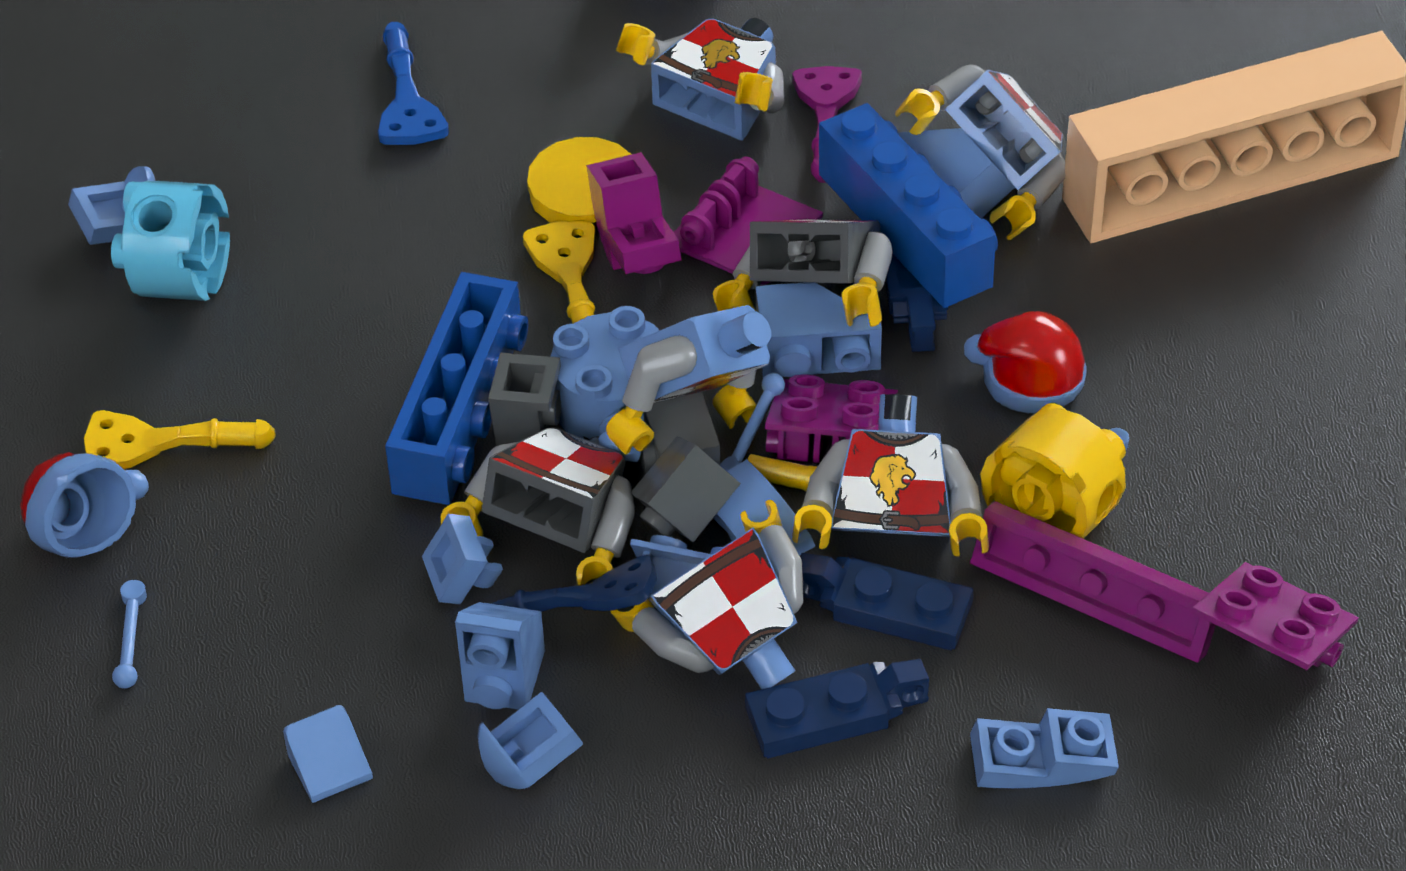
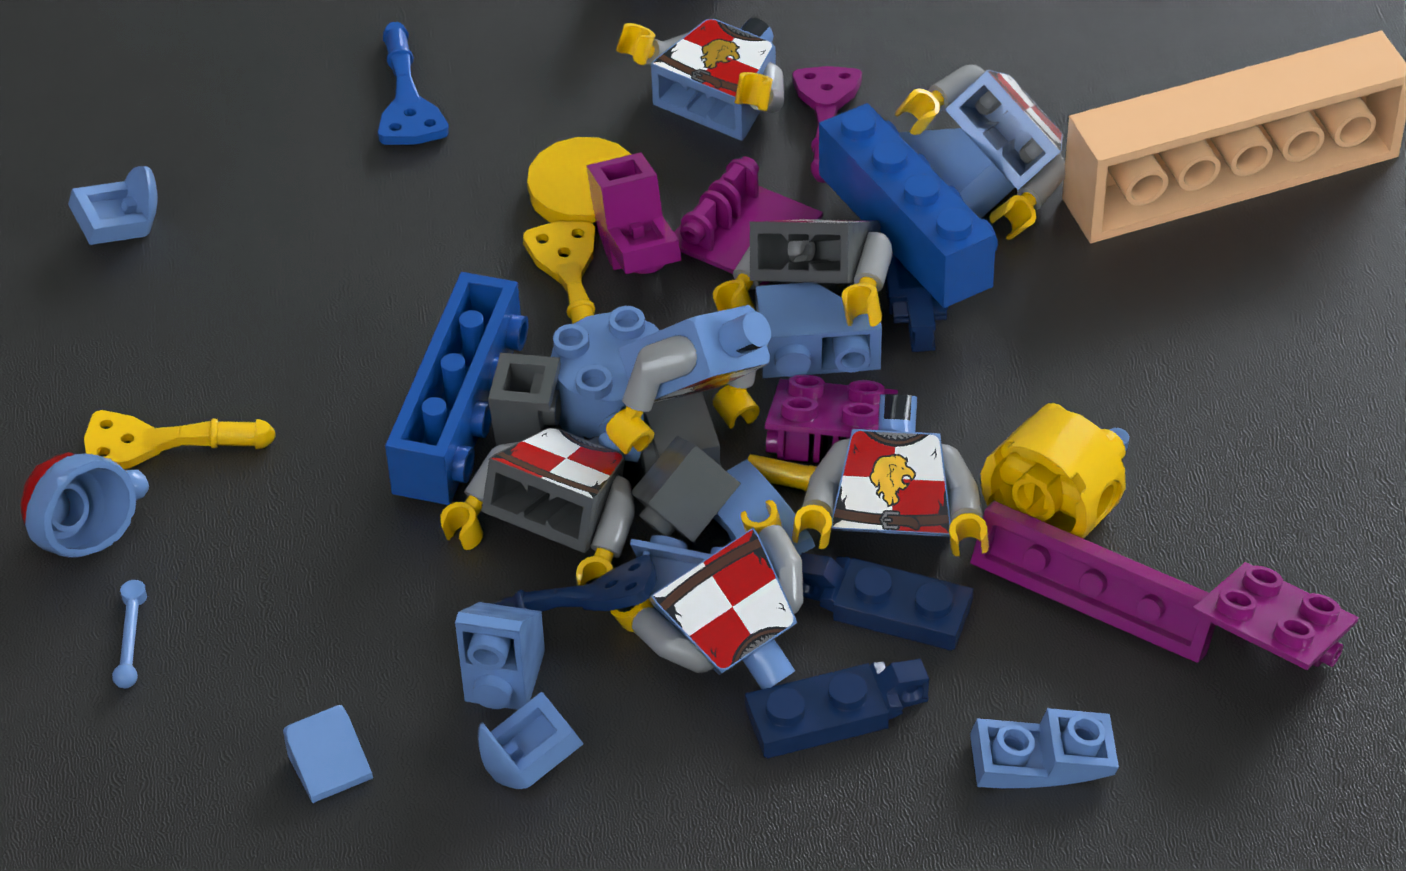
(172, 240): medium azure brick -> none
(458, 560): medium blue tile -> none
(772, 385): medium blue hinge -> none
(1029, 361): red piece -> none

